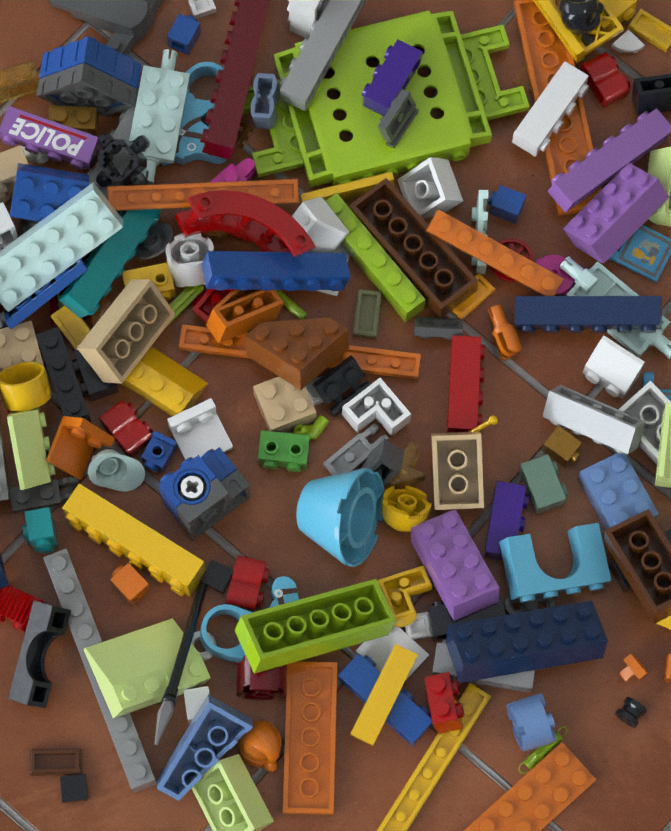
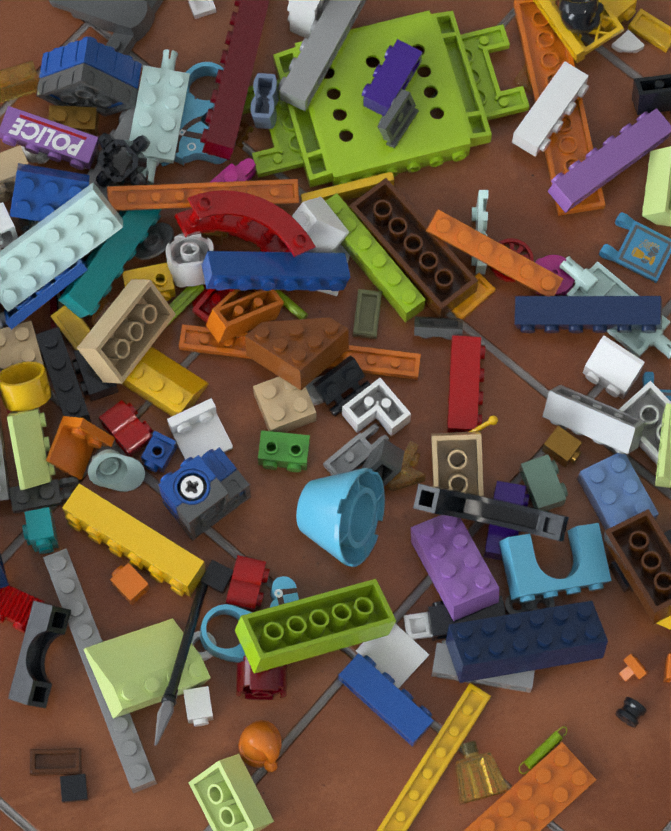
(184, 33): blue brick -> none
(205, 741): medium blue wedge -> none
(310, 738): orange plate -> none
(312, 430): lime arm -> none
(384, 694): yellow tile -> none
(400, 588): yellow brick -> none
(404, 508): yellow cylinder -> none
(431, 187): white slope -> none
(444, 703): red brick -> none
(477, 775): none -> clear yellow torso
(490, 511): none -> black arch
(504, 334): orange arm -> none
(506, 204): blue brick -> none
(531, 723): medium blue brick -> none
(605, 79): red brick -> none
(616, 213): medium lavender brick -> none

